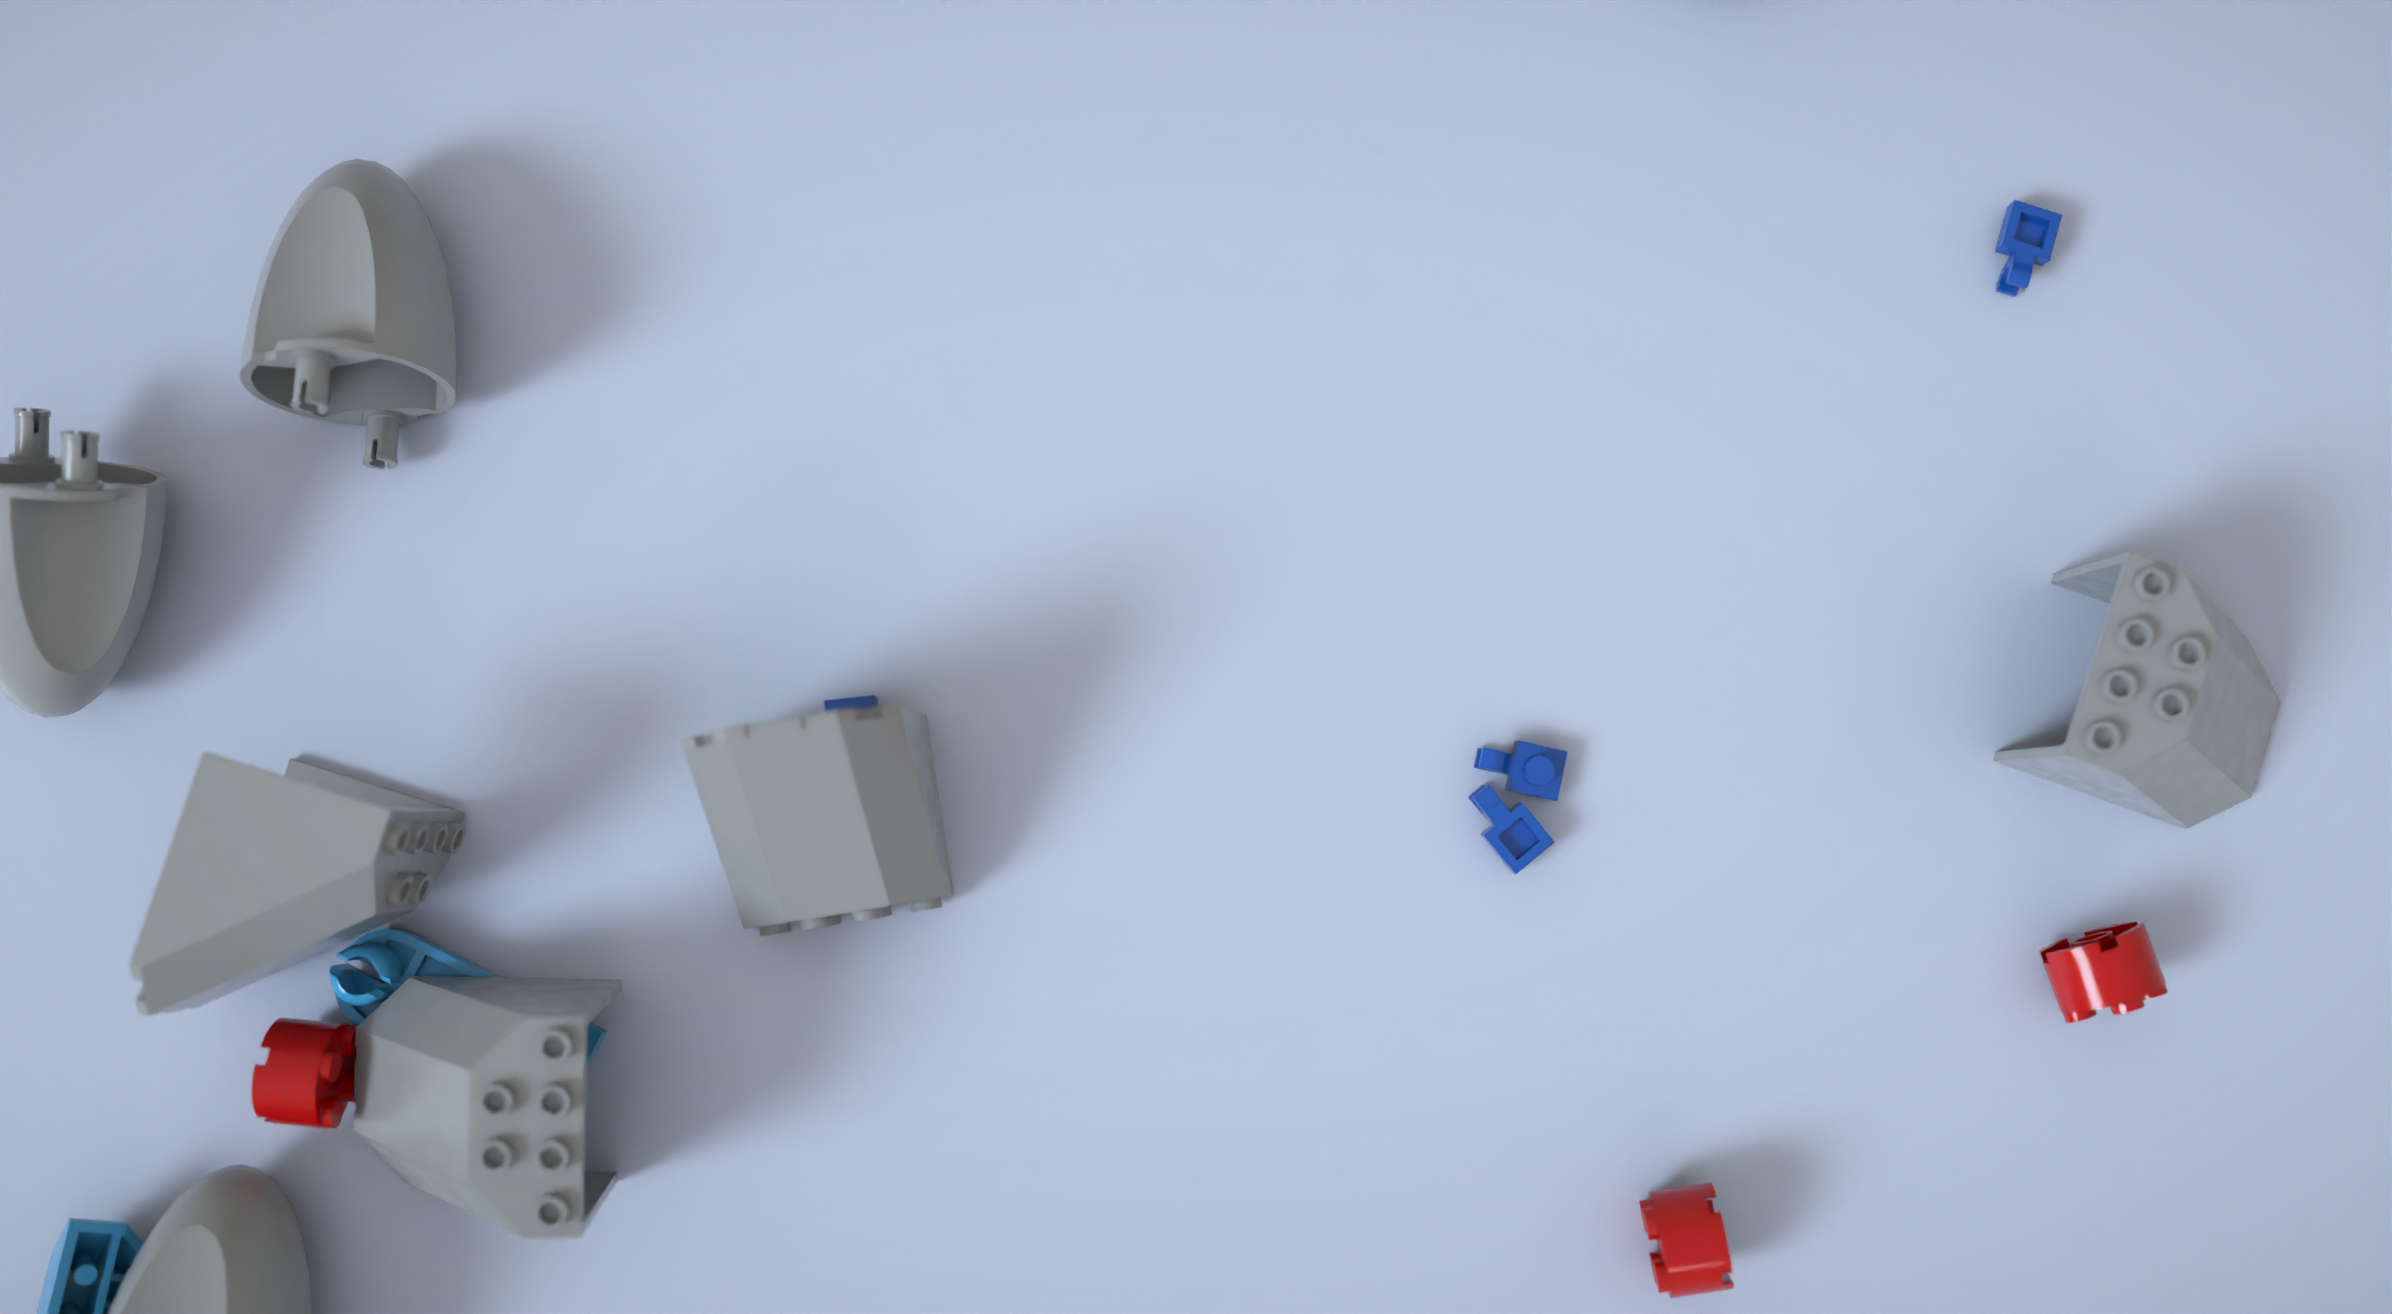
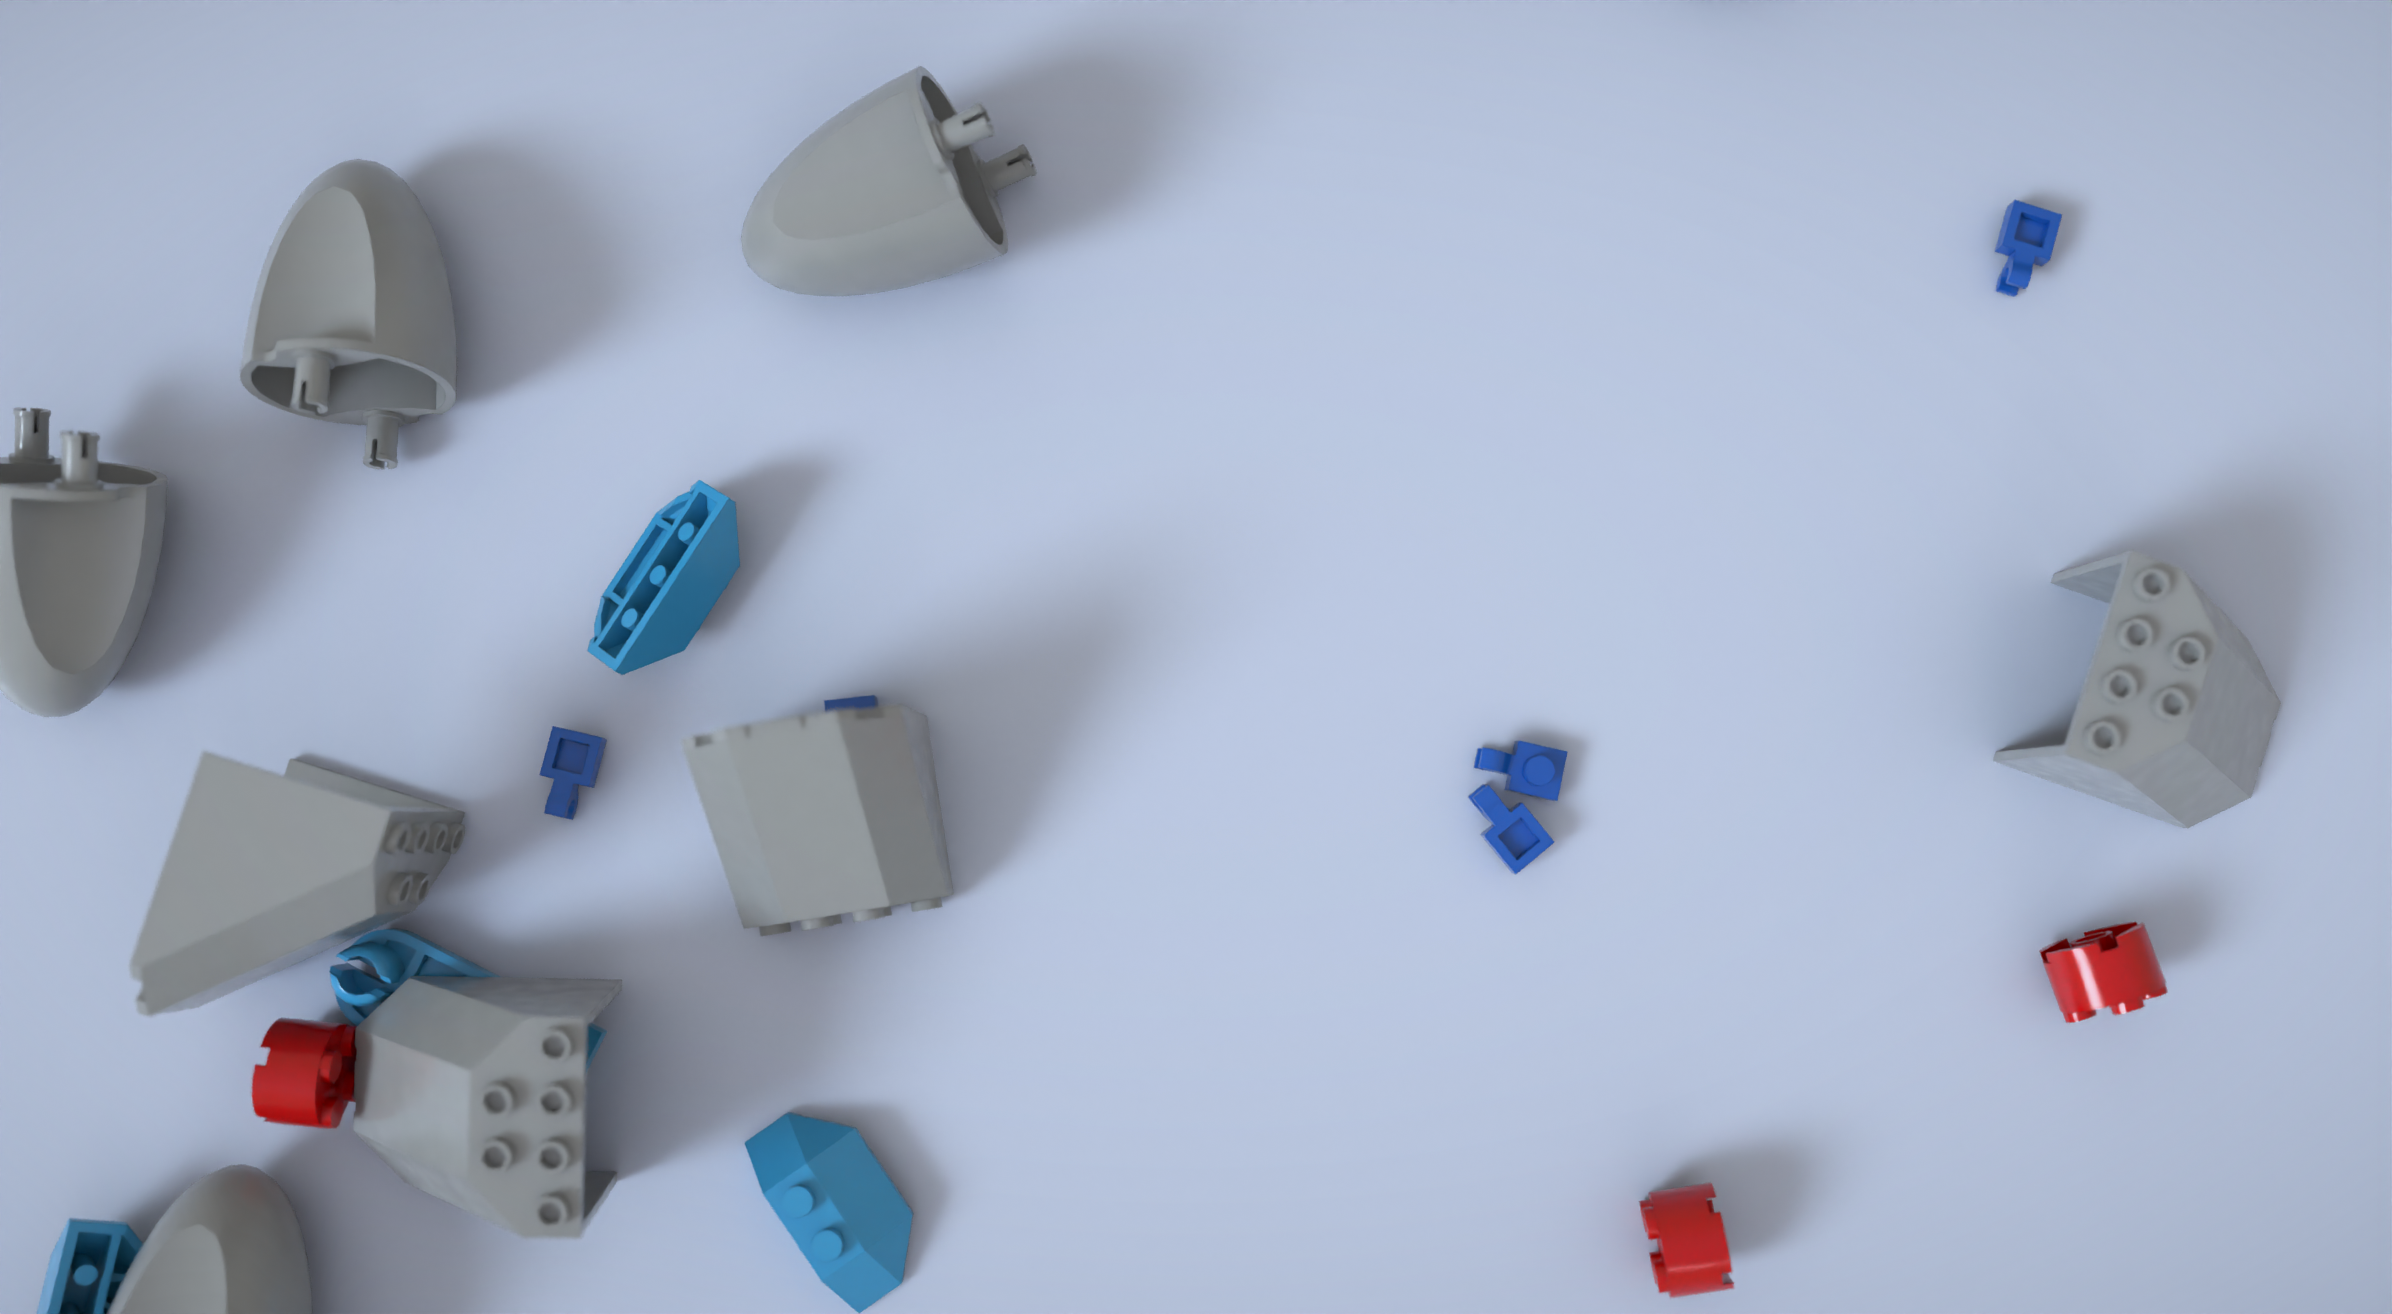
(571, 761): none -> blue plate
(668, 581): none -> dark azure wedge
(835, 1204): none -> dark azure wedge
(883, 196): none -> light grey windscreen

